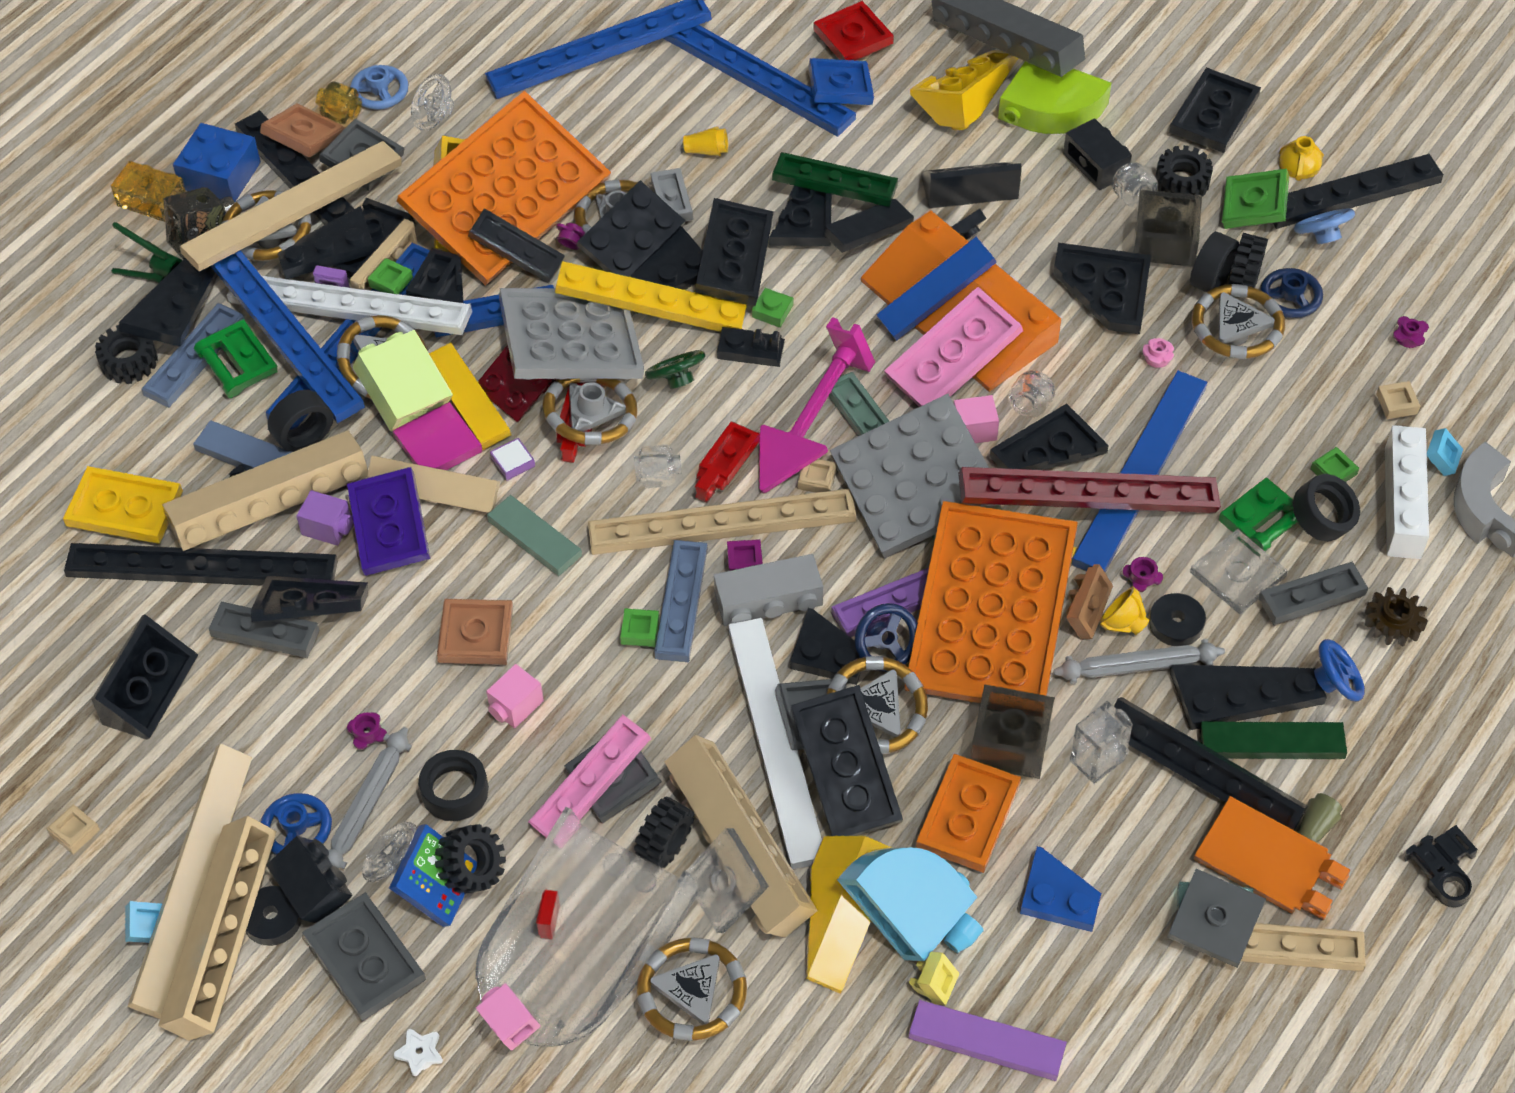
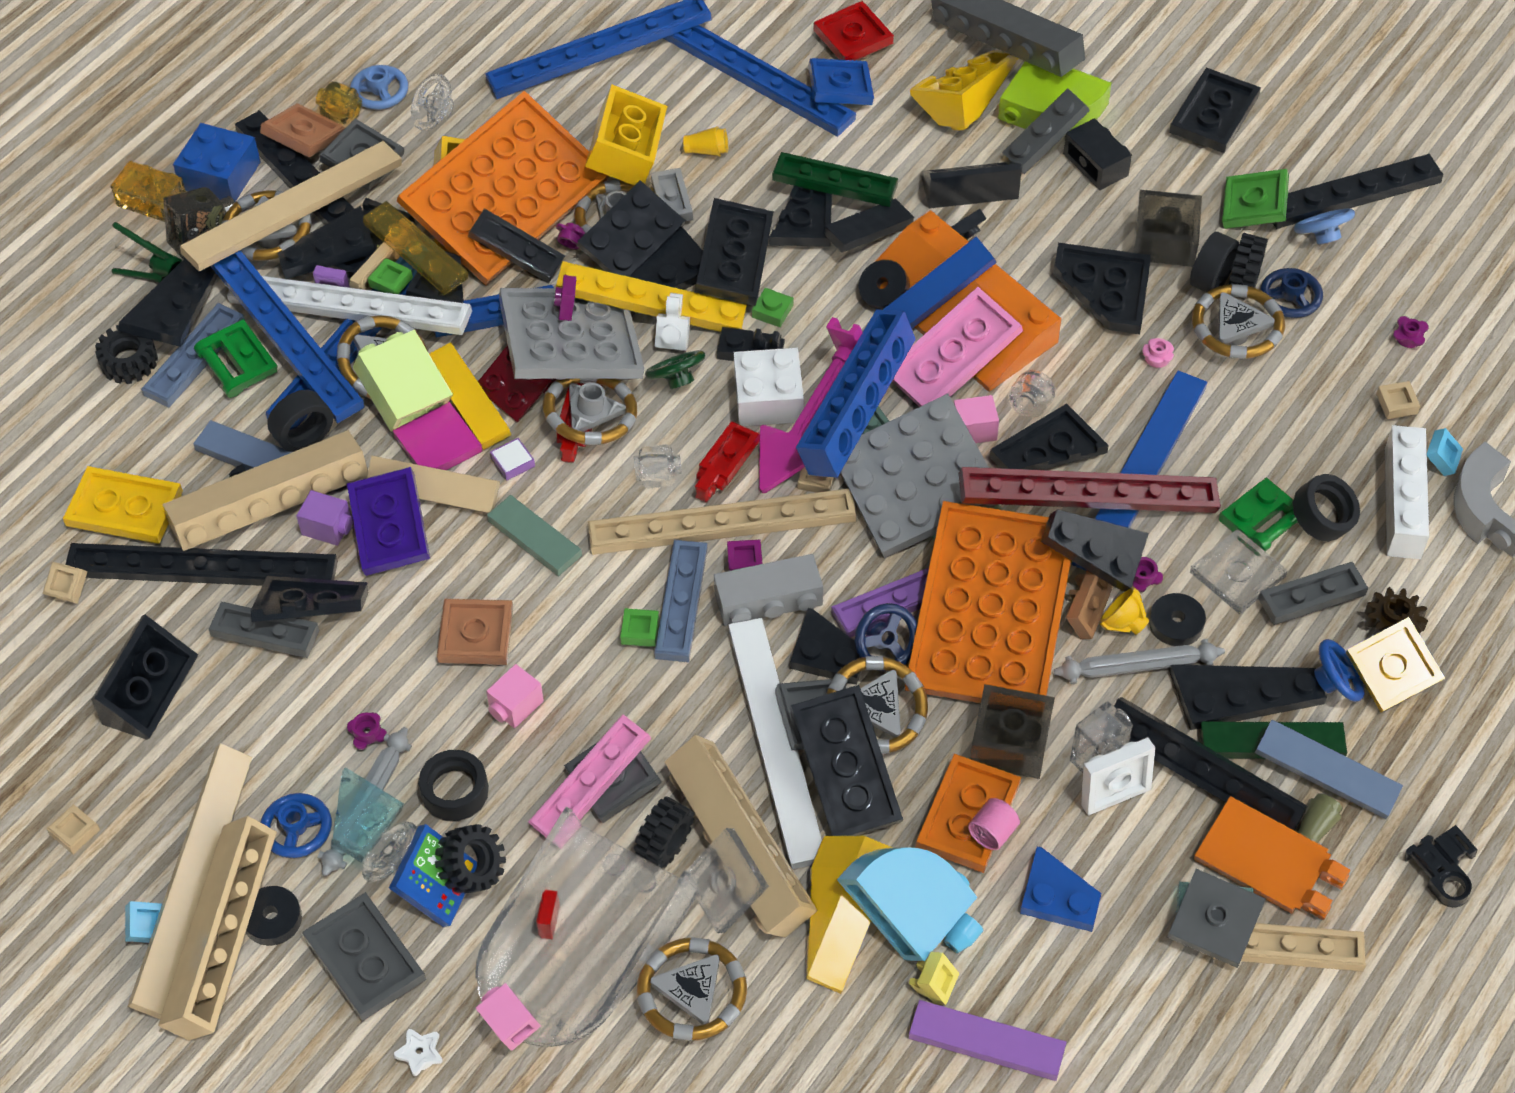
(64, 582): none -> tan tile
(309, 879): black brick -> none
(362, 815): none -> clear light blue wing
(415, 247): none -> clear yellow tile
(565, 297): none -> magenta plate
(626, 136): none -> yellow brick
(672, 328): none -> white plate
(768, 386): none -> white brick
(856, 393): none -> blue brick
(875, 275): none -> black piece
(994, 824): none -> bright pink piece
(1046, 130): none -> dark grey plate
(1097, 546): none -> black wing
(1117, 776): none -> white plate
(1130, 180): clear head -> none
(1184, 161): black tyre -> none
(1301, 158): yellow piece -> none
(1329, 769): none -> sand blue tile
(1336, 464): bright green tile -> none
(1394, 664): none -> plate

